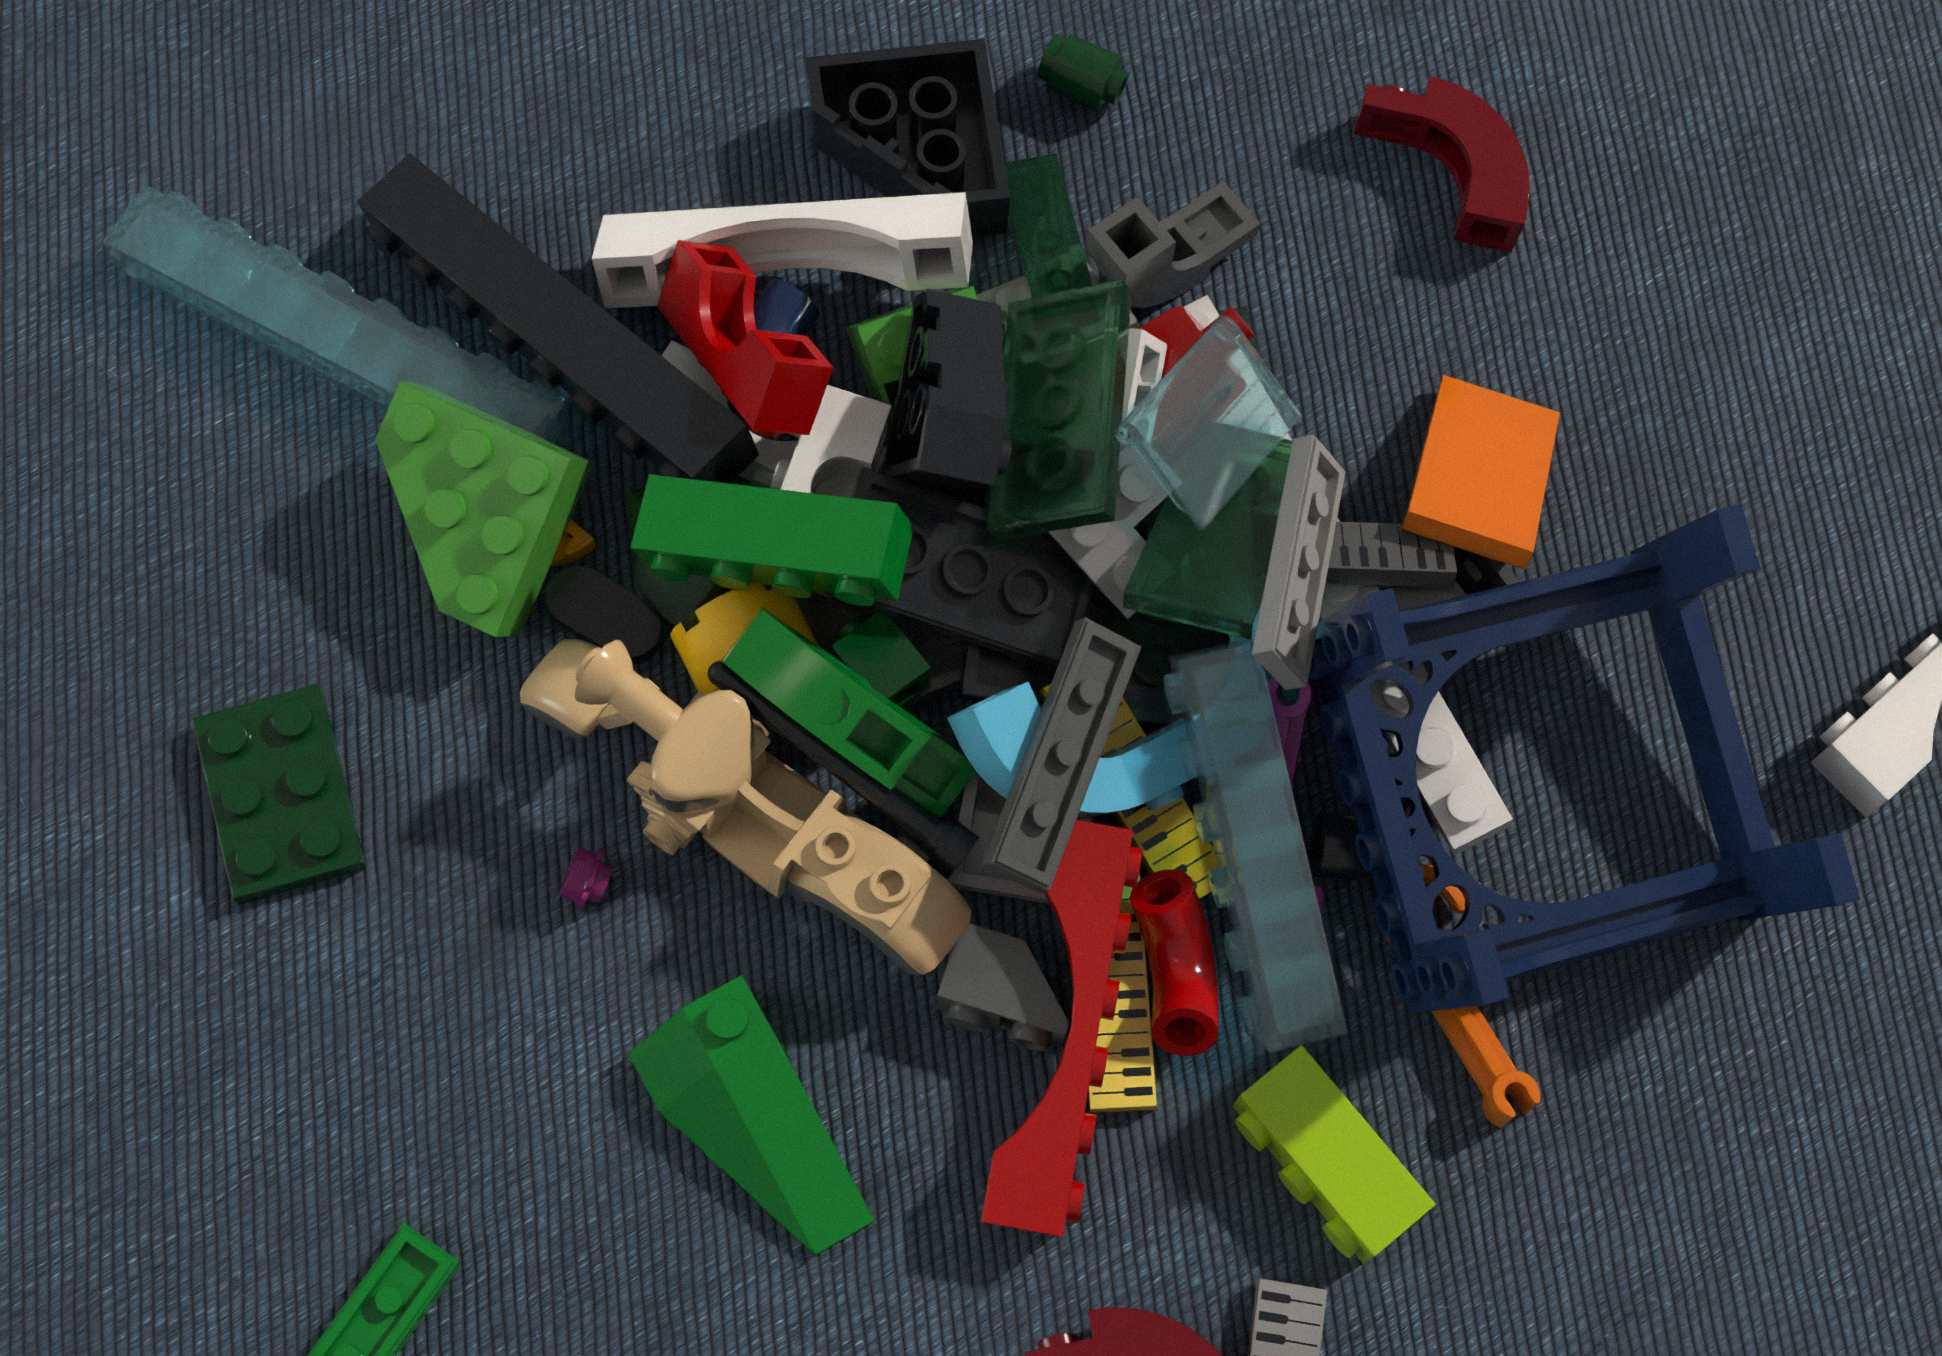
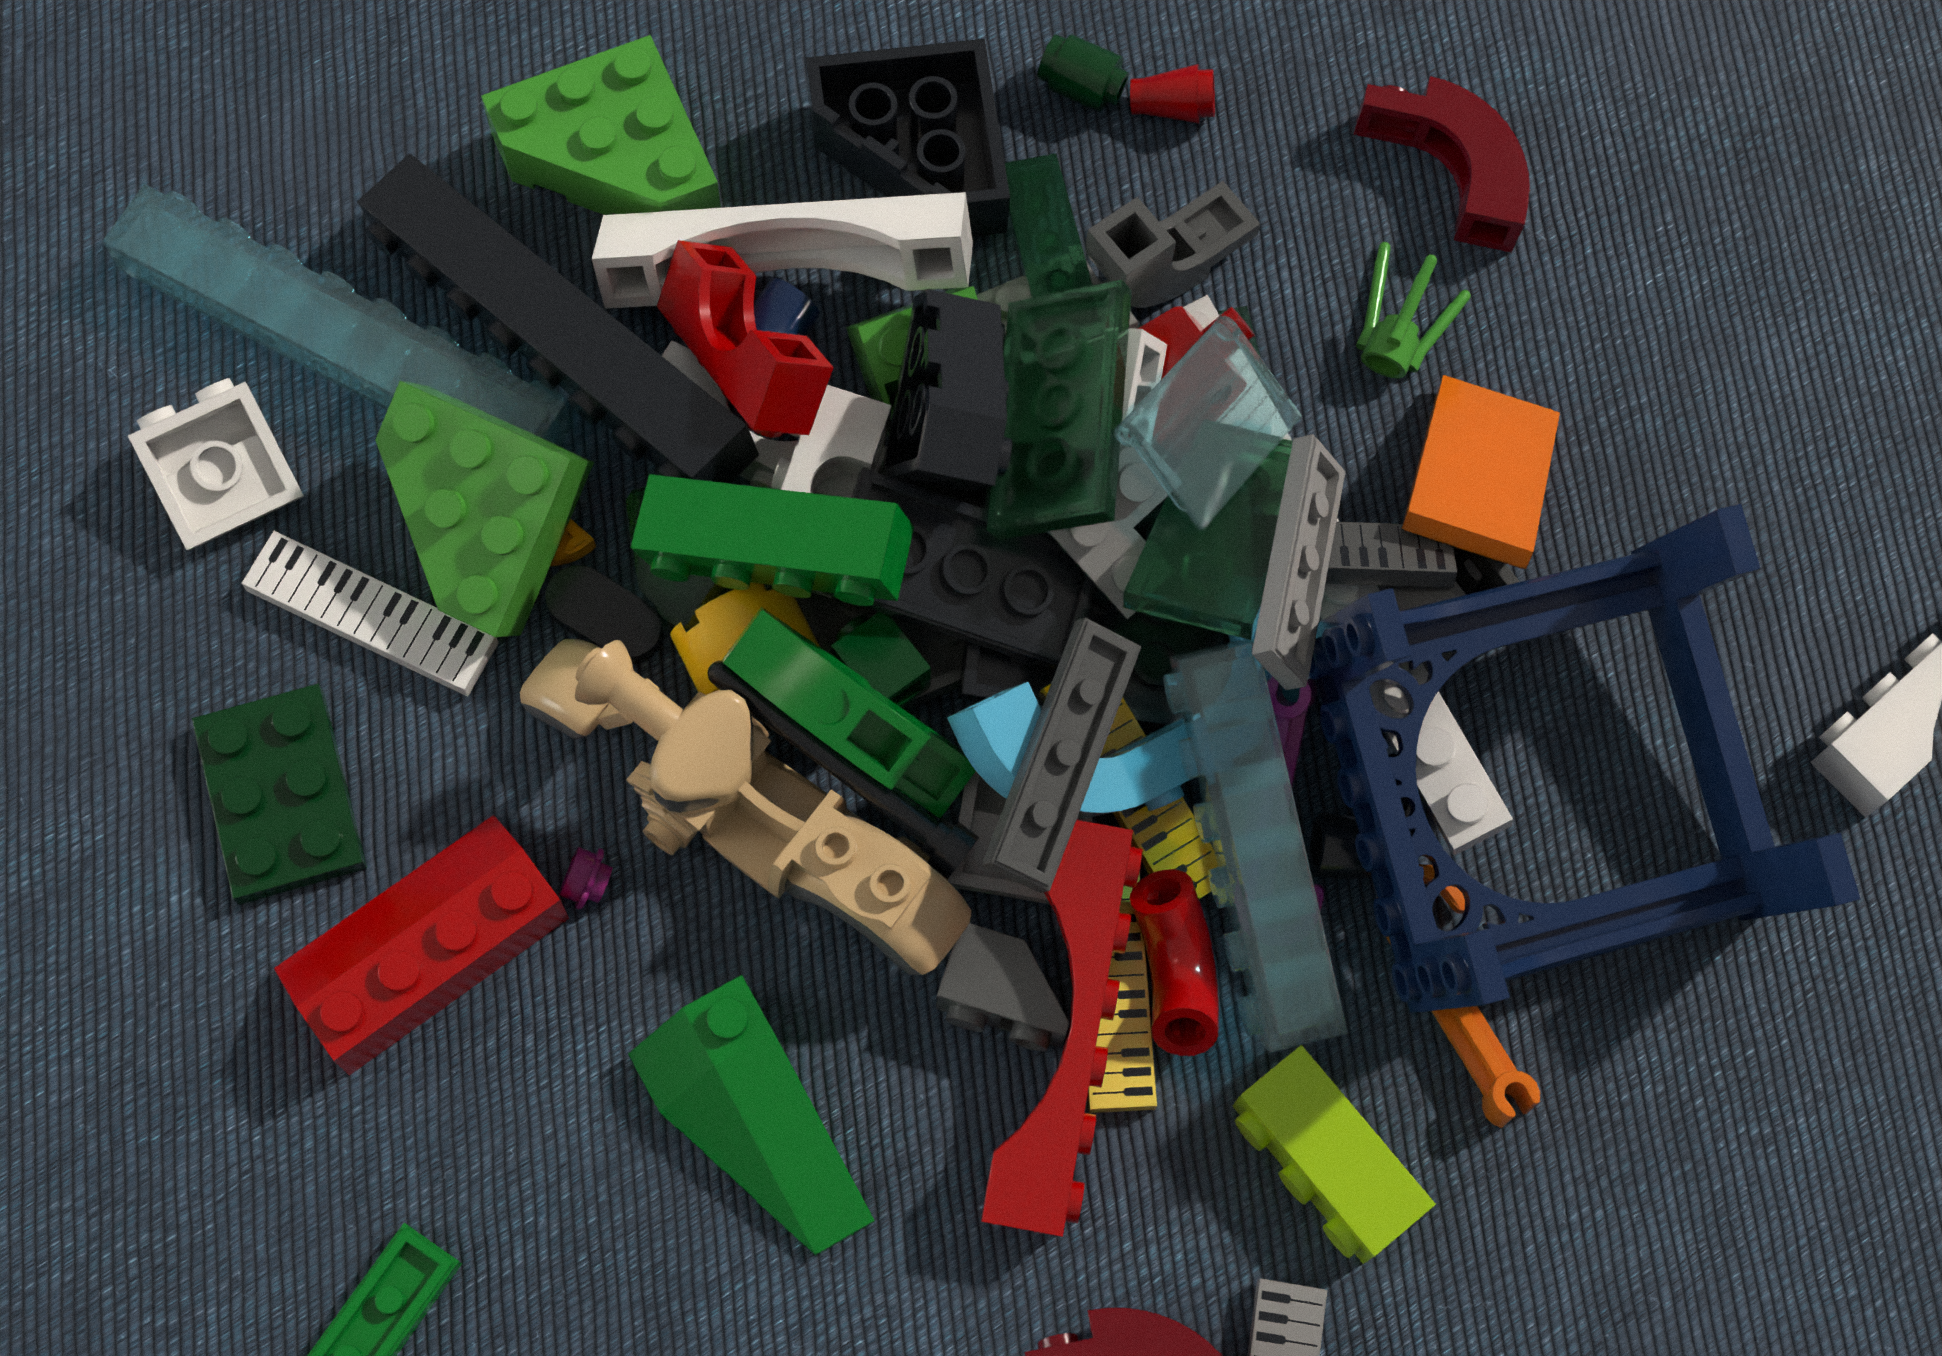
(214, 463): none -> white plate
(370, 613): none -> white tile
(421, 944): none -> red slope
(604, 134): none -> bright green brick
(1175, 94): none -> red cone
(1393, 344): none -> bright green plant

